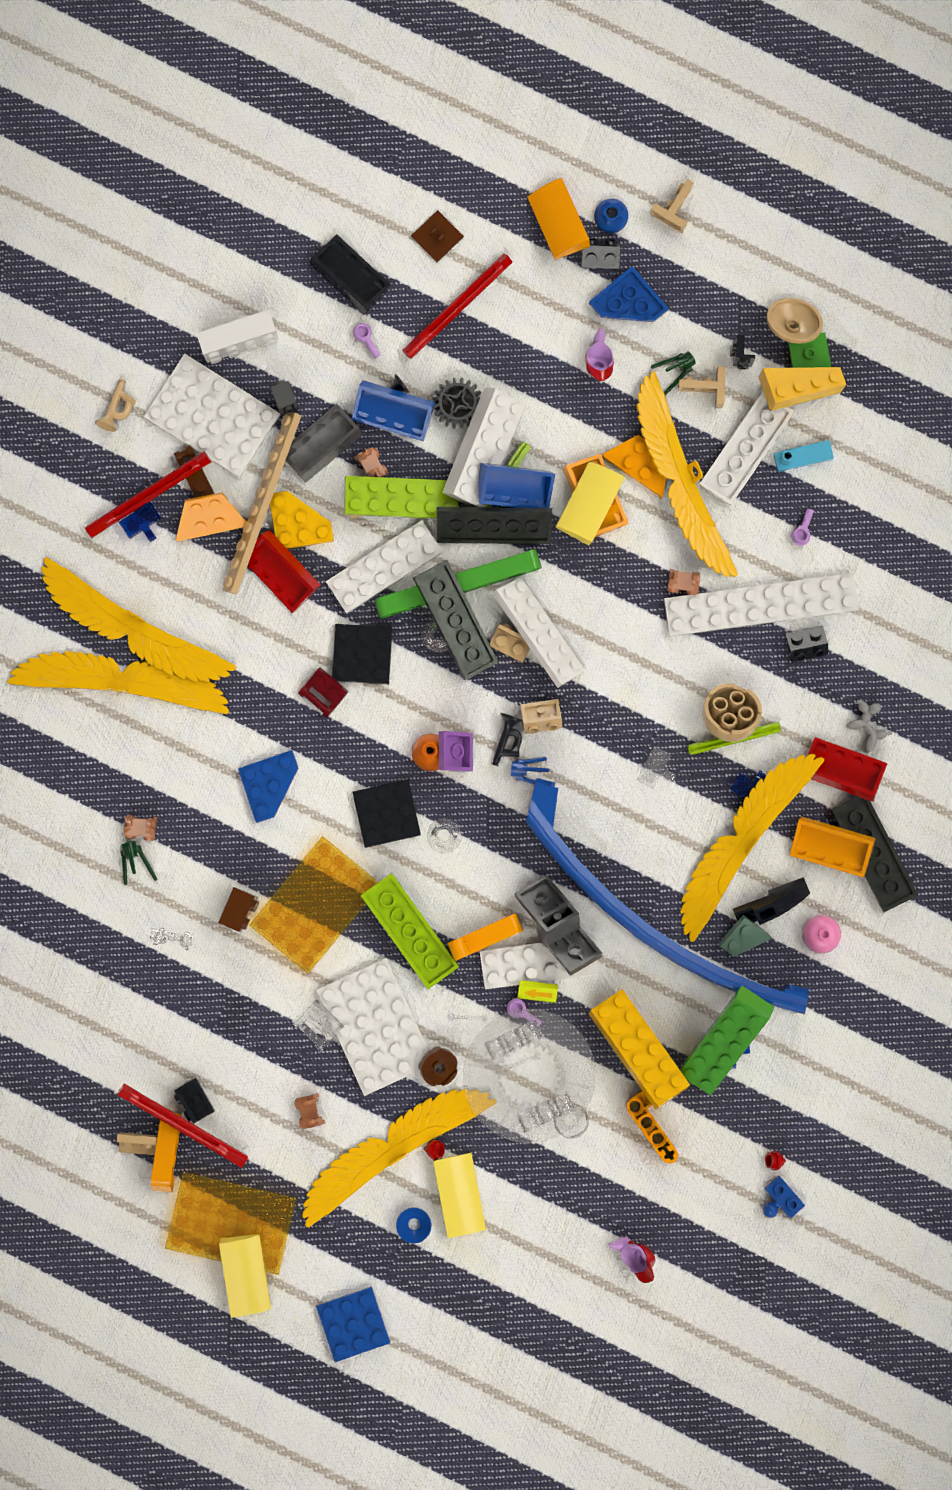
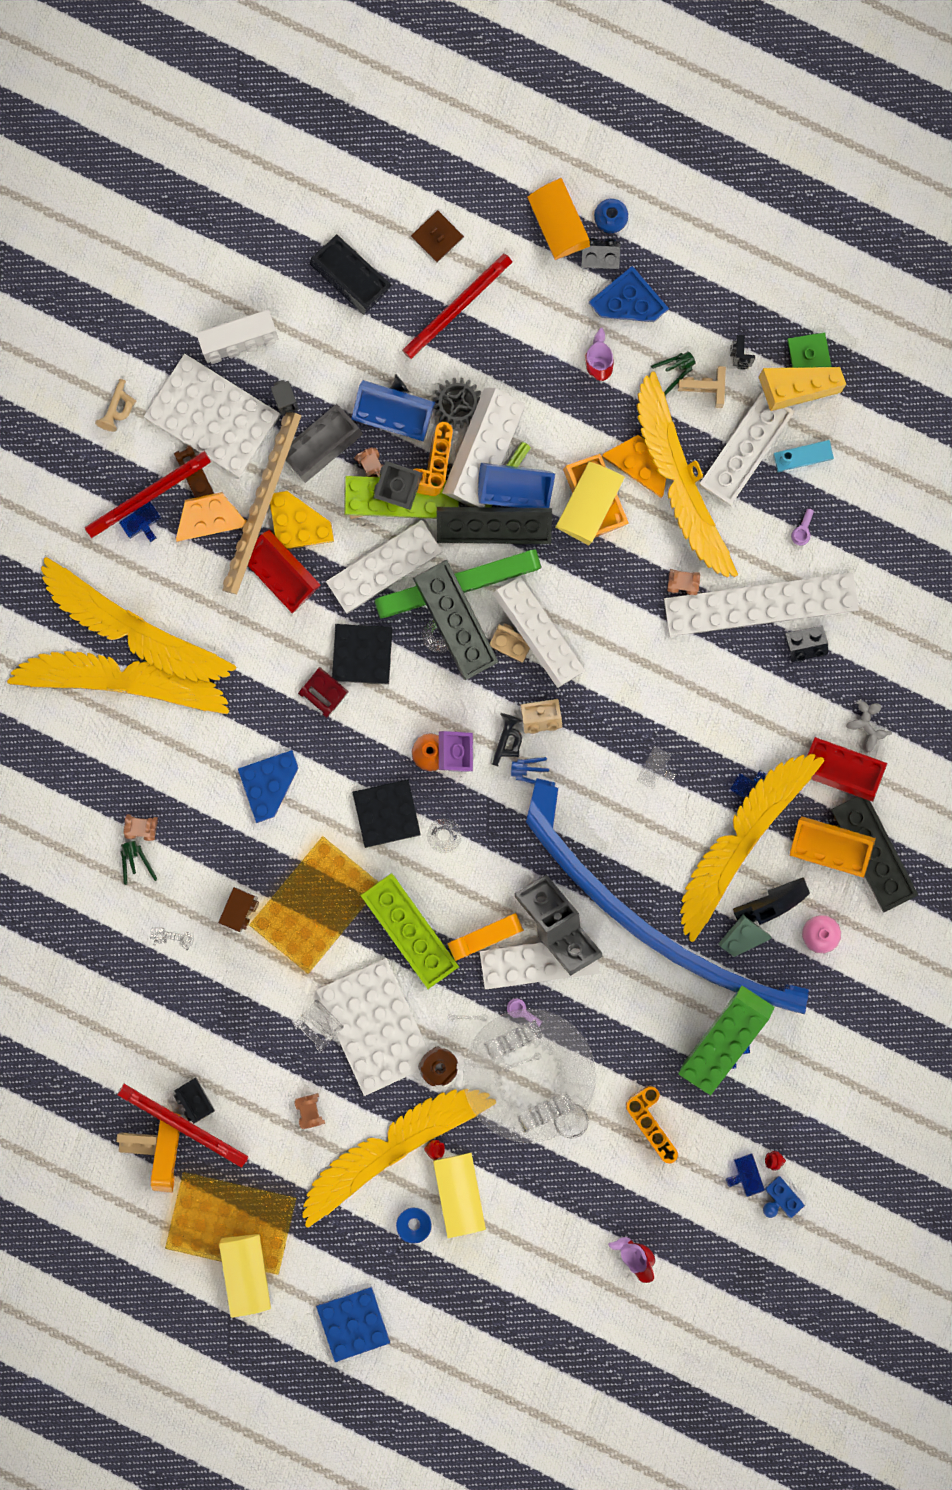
(363, 333): lavender plate -> none
(397, 485): none -> dark grey plate
(436, 458): none -> light orange beam
(537, 991): neon yellow tile -> none
(639, 1049): yellow brick -> none
(669, 216): tan bracket -> none
(717, 743): lime axle -> none
(731, 712): tan cylinder -> none
(747, 1175): none -> clear blue plate
(794, 320): tan dish -> none

